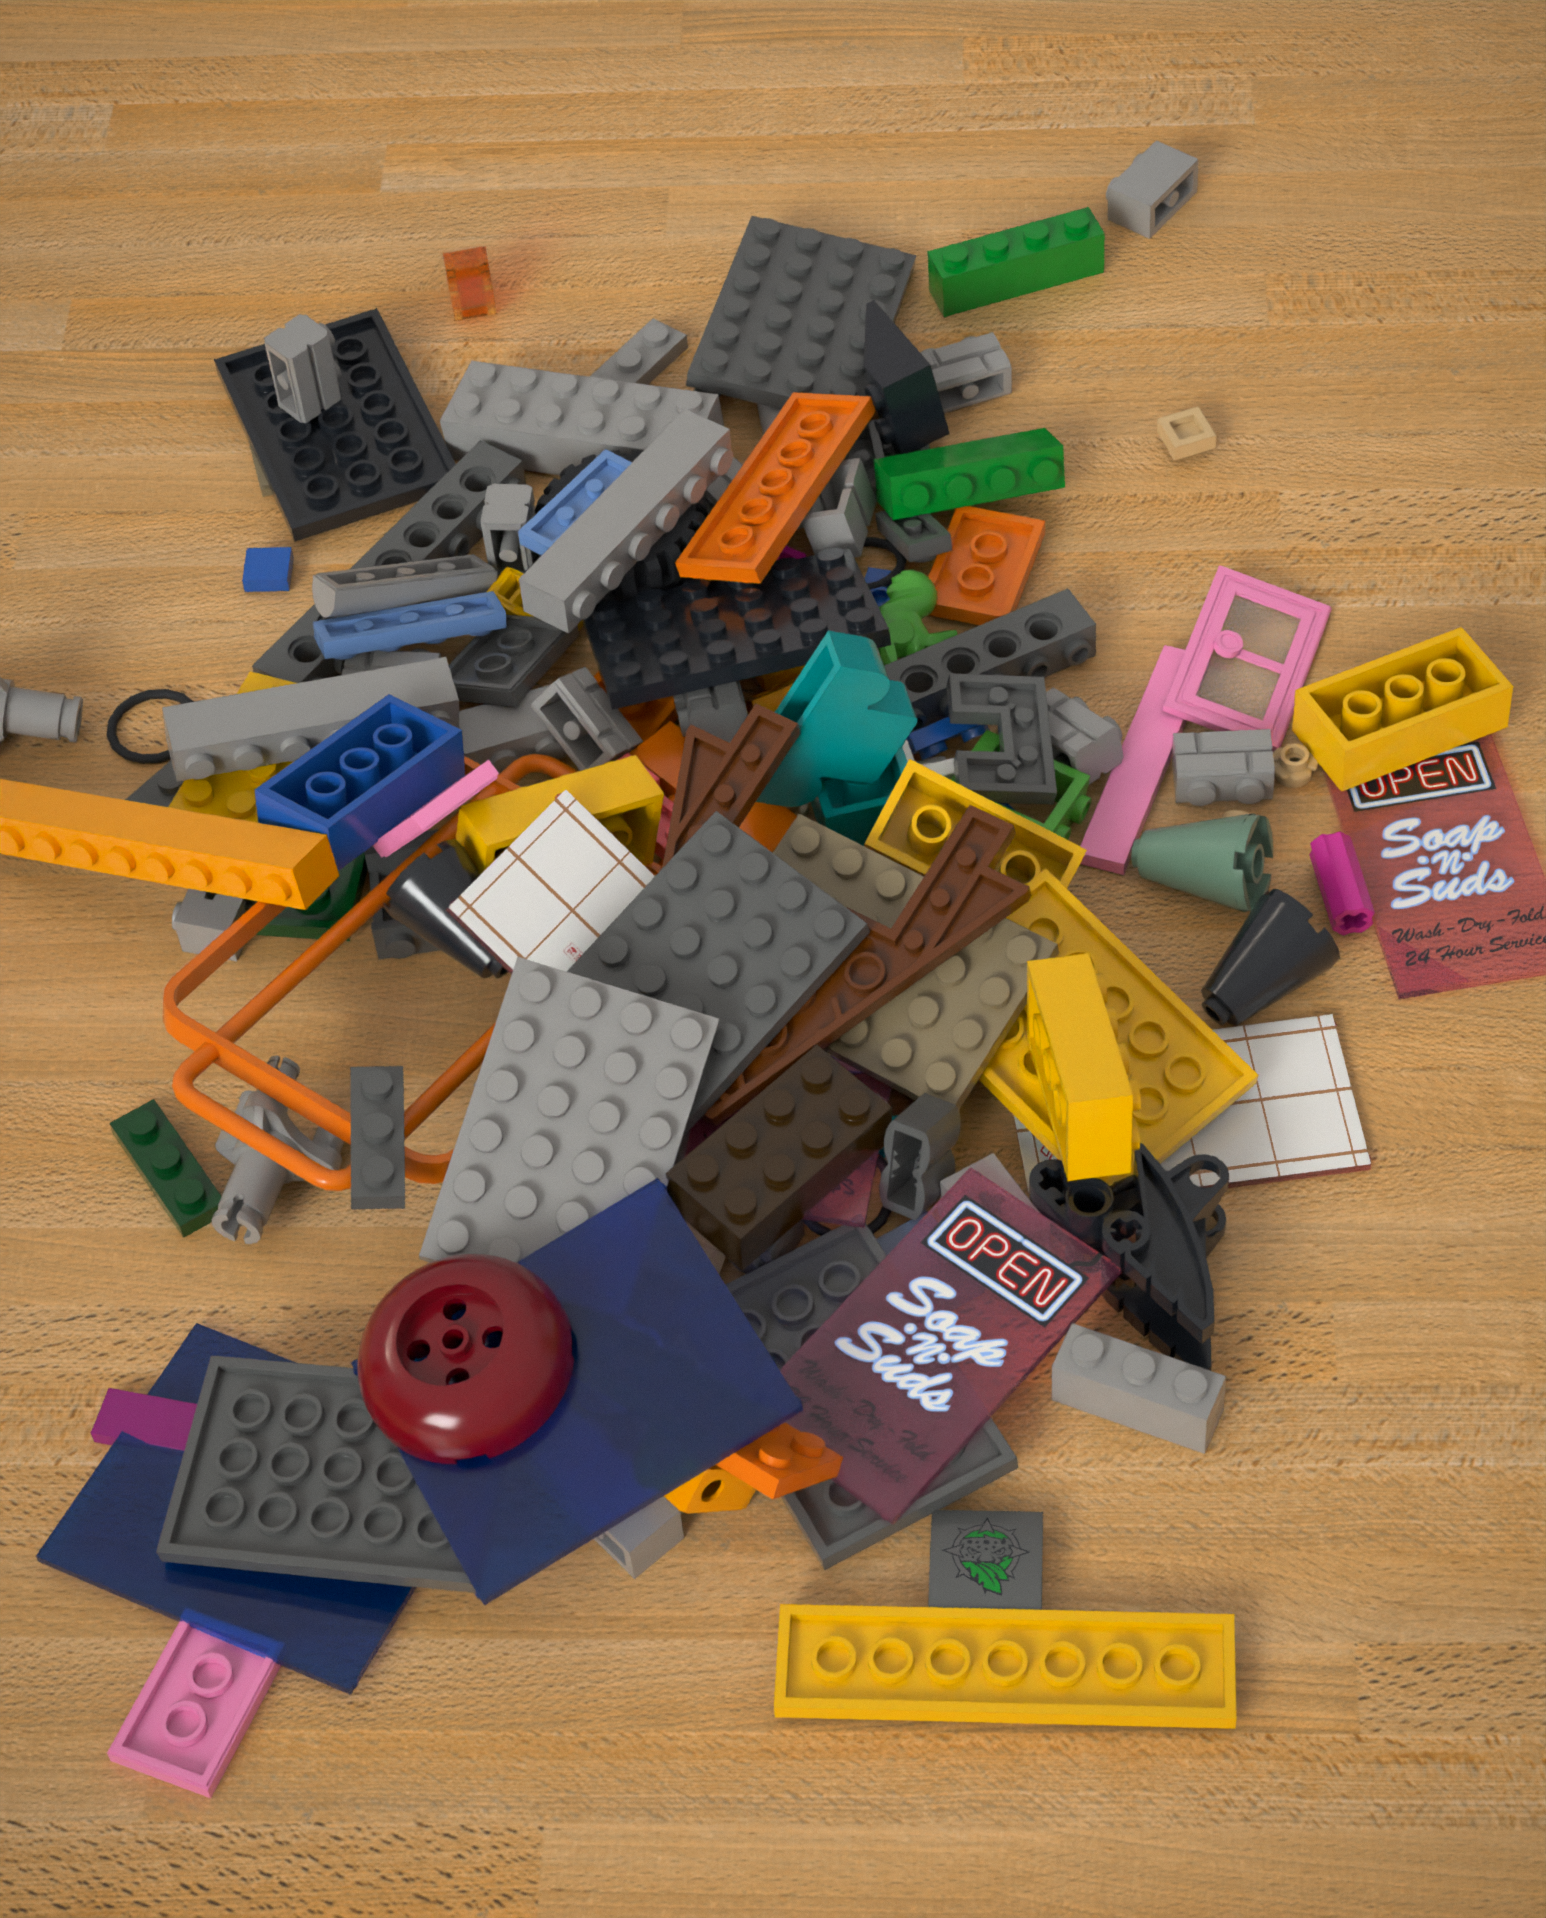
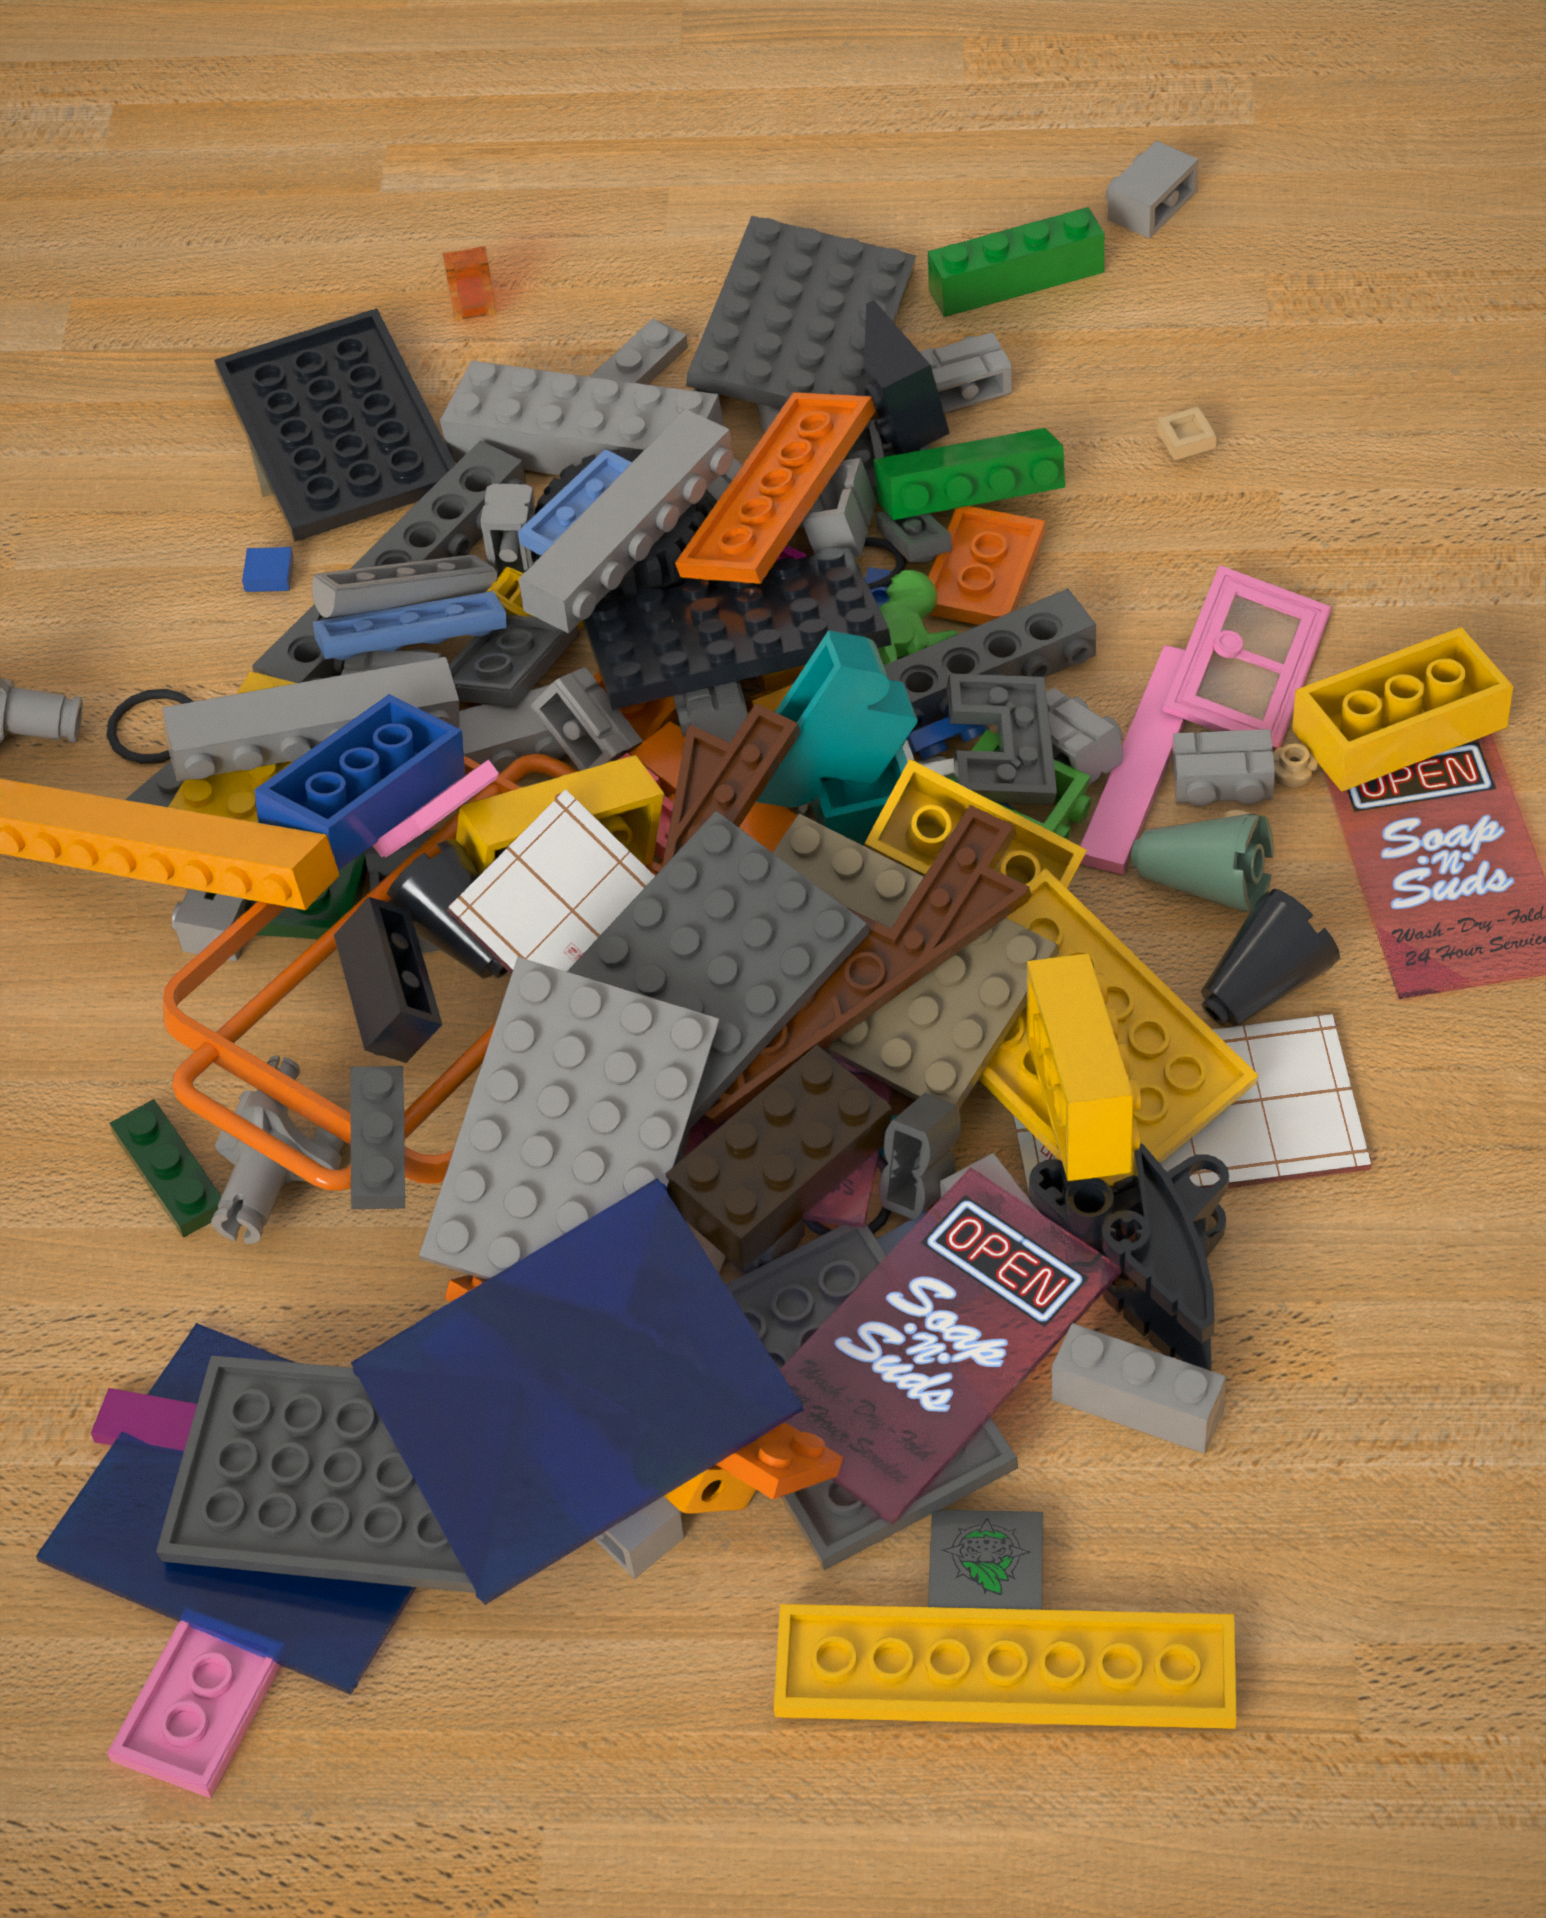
(303, 367): light grey brick -> none
(387, 980): none -> black brick
(500, 1390): dark red brick -> none
(1341, 883): dark pink axle -> none

